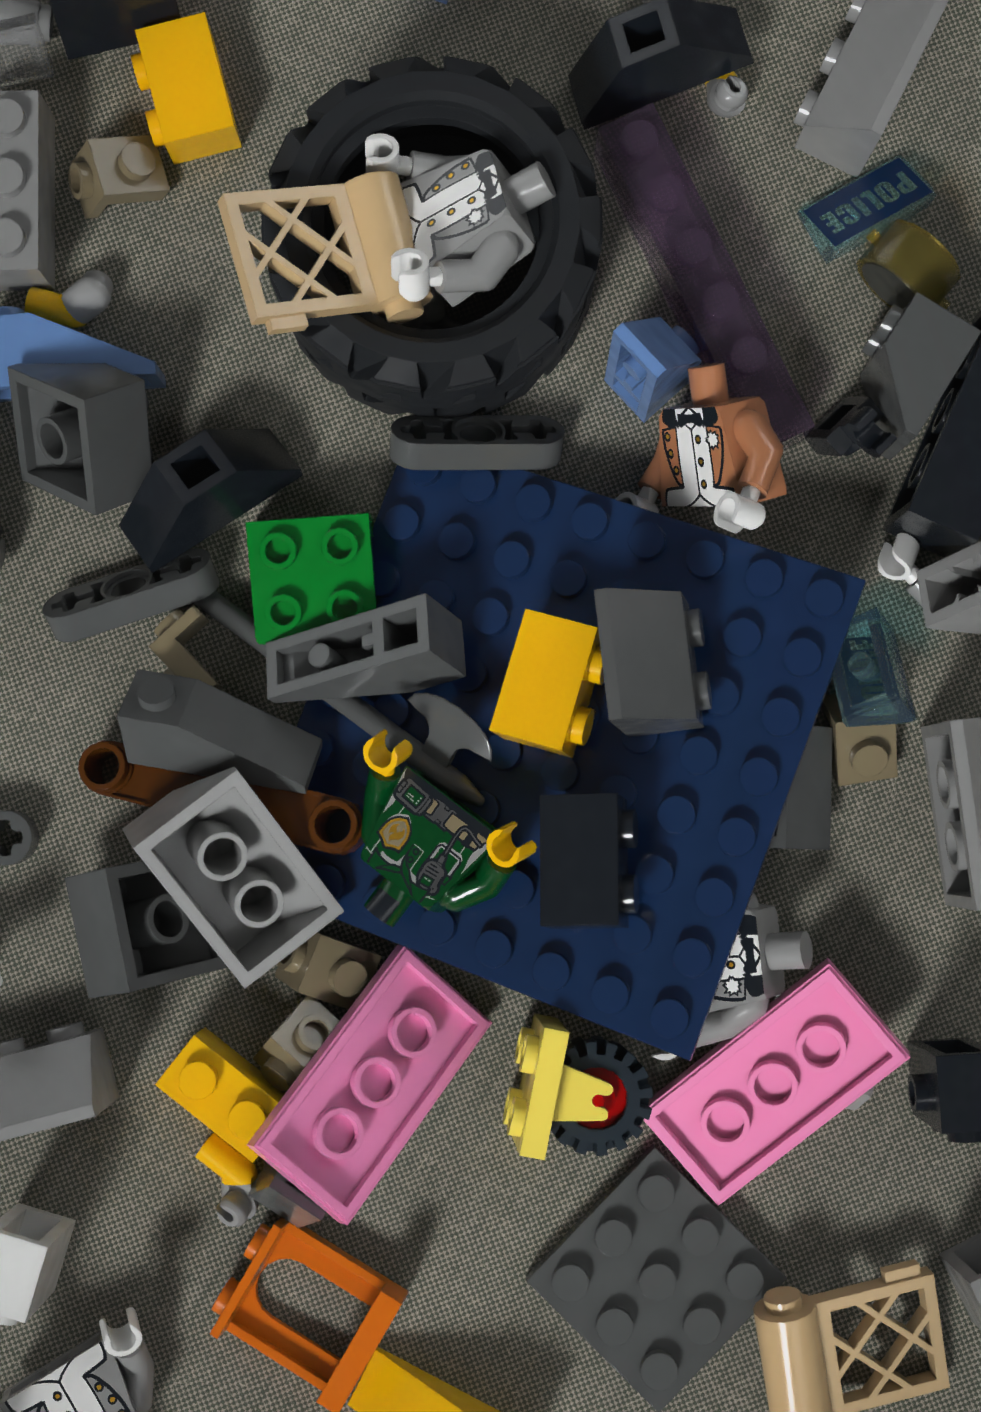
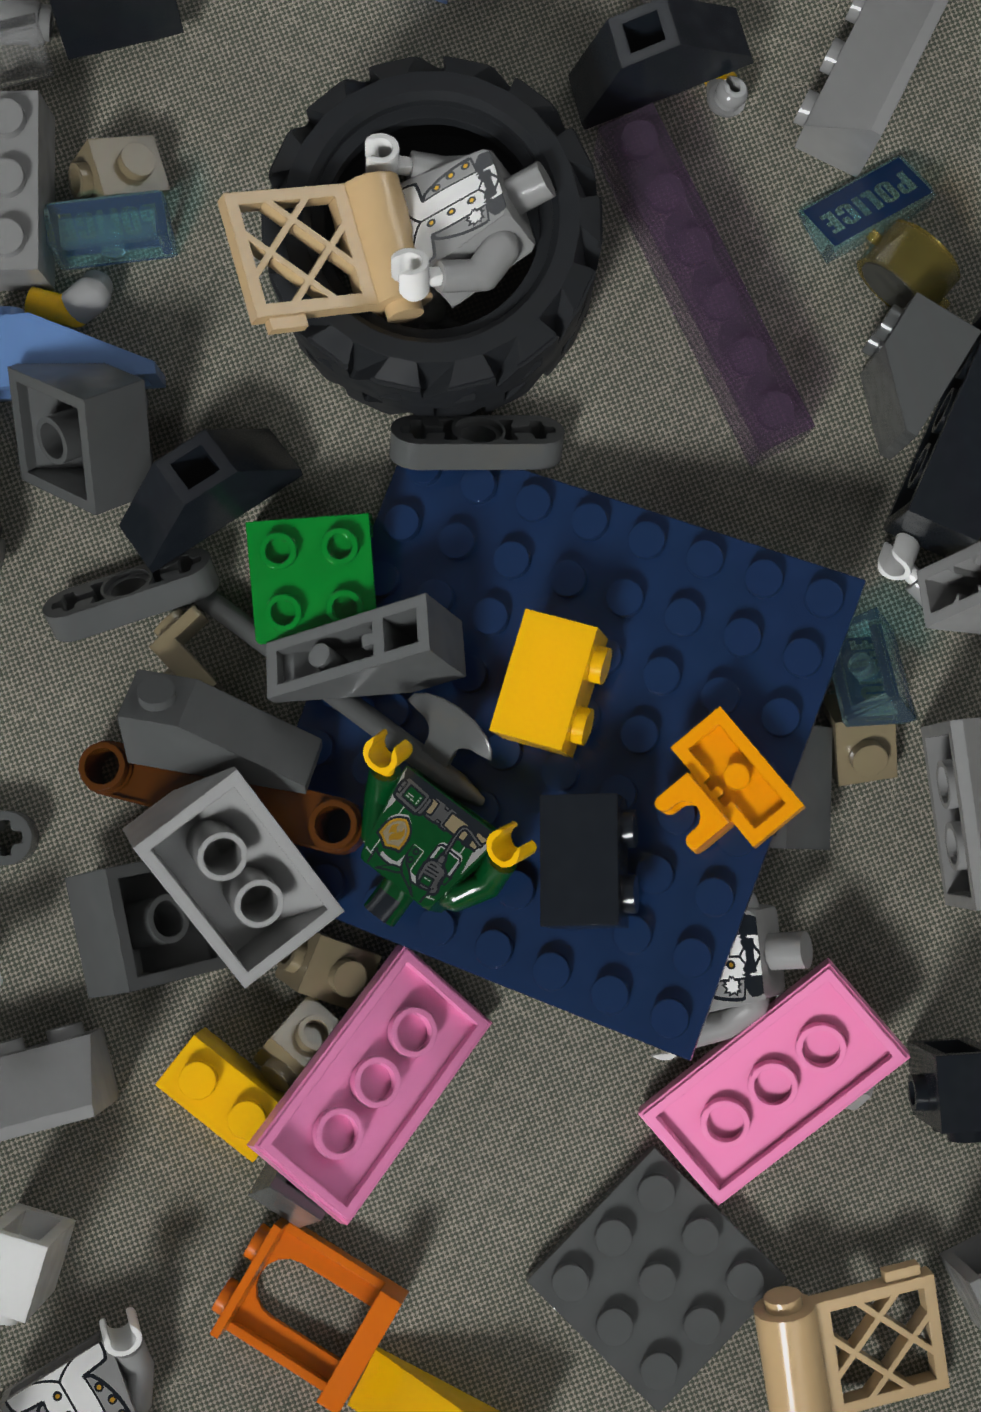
(109, 230): none -> clear light blue slope
(187, 89): yellow brick -> none
(237, 1180): arm -> none
(581, 1092): plate -> none
(649, 363): medium blue slope -> none
(651, 661): dark grey slope -> none
(714, 455): torso -> none
(727, 785): none -> light orange plate
(849, 428): black plate -> none

